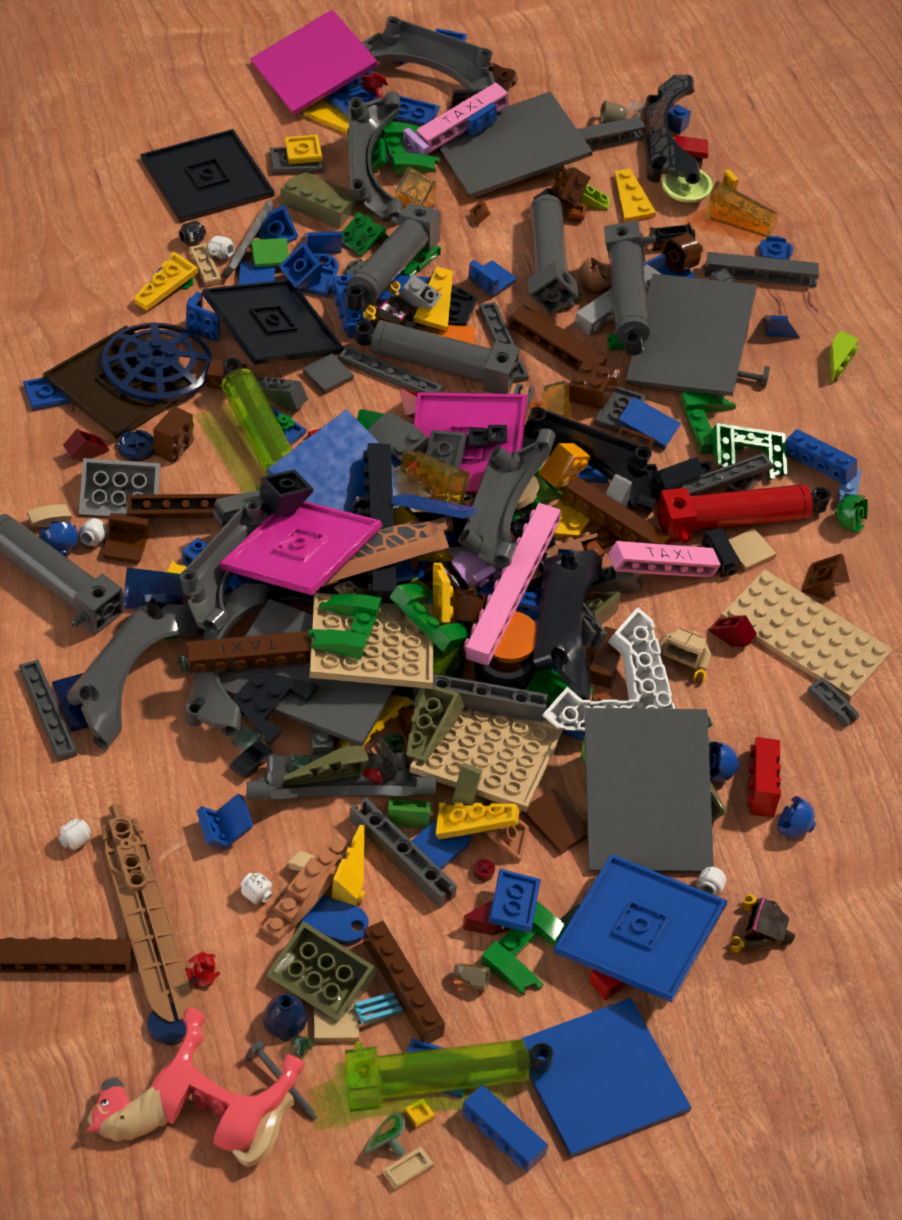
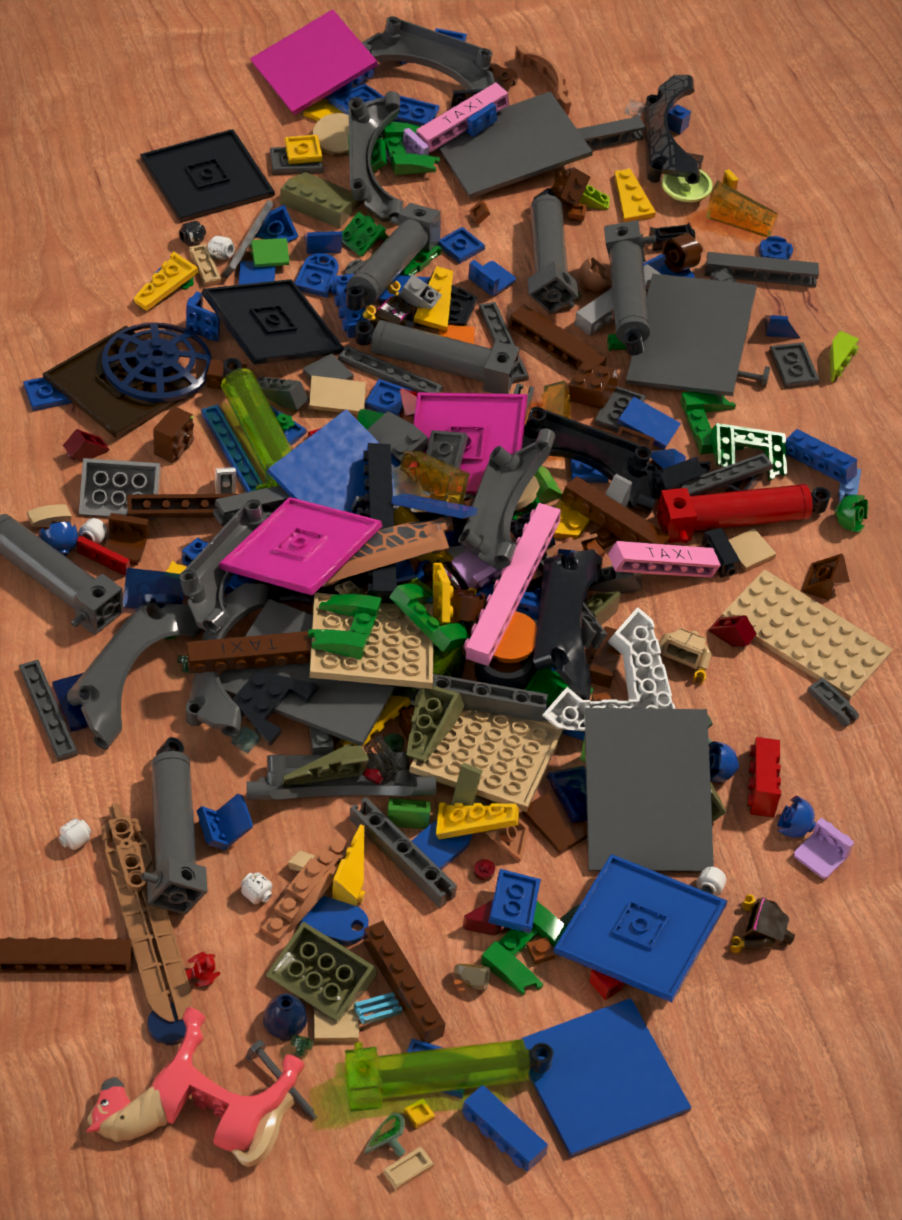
(102, 555): none -> red tile
(136, 445): dark blue tile -> none
(177, 879): none -> dark grey piece
(225, 480): none -> white slope
(231, 447): none -> blue tile
(250, 759): black slope -> none
(284, 491): black slope -> none
(300, 761): clear green tile -> none
(302, 267): blue slope -> none
(333, 133): none -> tan tile
(336, 394): none -> tan tile
(374, 83): red piece -> none
(385, 398): none -> blue tile
(416, 189): clear yellow slope -> none
(461, 245): none -> blue tile
(487, 437): black slope -> none
(540, 950): none -> dark orange plate
(547, 70): none -> nougat piece
(564, 464): light orange brick -> none
(571, 791): none -> clear blue tile
(612, 112): dark tan helmet -> none
(667, 457): none -> blue slope
(693, 146): red tile -> none
(794, 365): none -> dark grey tile
(824, 849): none -> lavender bracket

